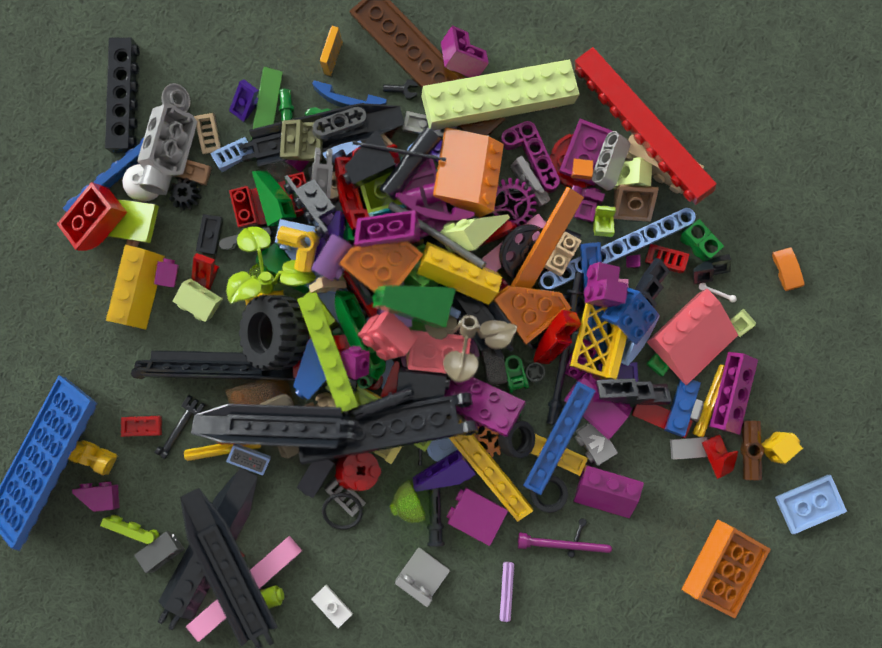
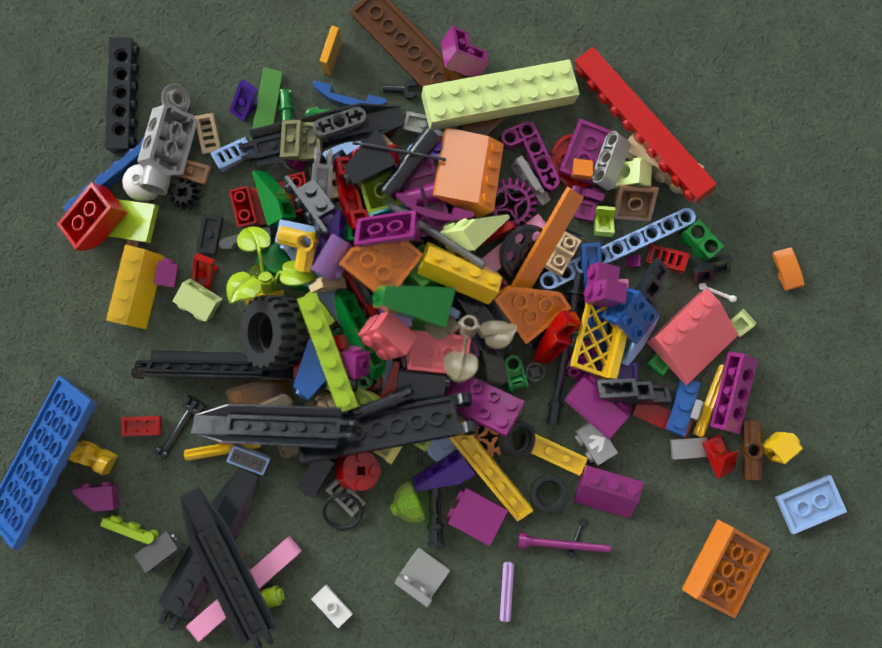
(559, 437): blue tile -> none

